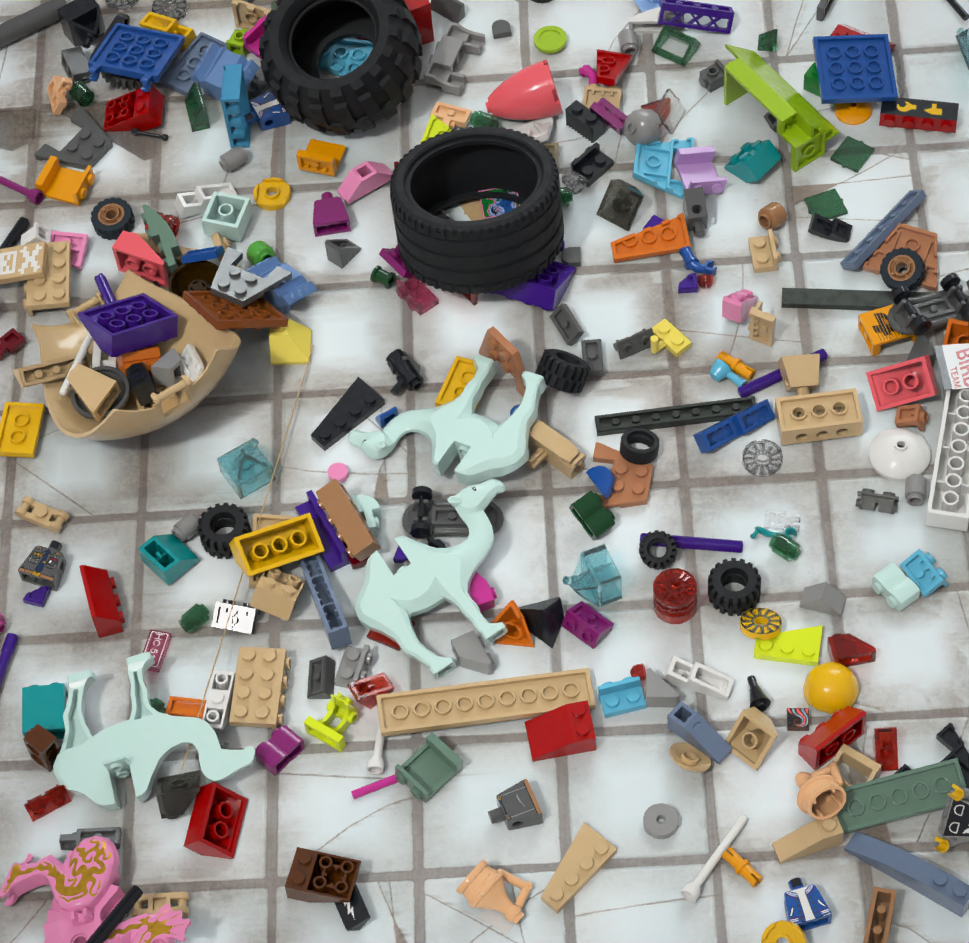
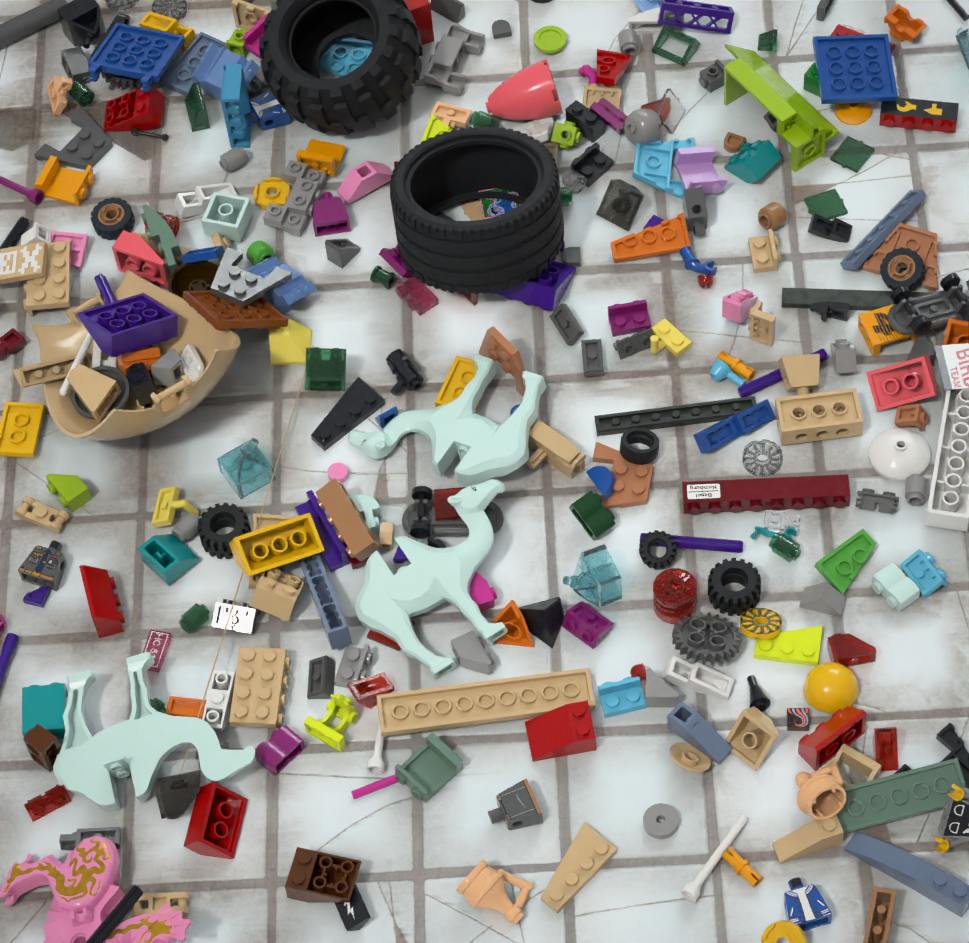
(69, 489): none -> lime slope
(166, 505): none -> light yellow plate
(300, 202): none -> light grey bracket
(325, 369): none -> clear green slope
(386, 535): none -> tan piece
(443, 508): none -> clear red piece
(560, 131): none -> lime brick
(563, 370): black tyre -> none
(628, 317): none -> magenta bracket
(689, 284): dark purple tile -> none
(723, 638): none -> dark grey gear
(733, 142): none -> medium nougat tile
(766, 494): none -> dark red brick
(833, 310): none -> black slope
(843, 356): none -> light grey slope
(846, 560): none -> bright green wing
(902, 25): none -> orange cylinder

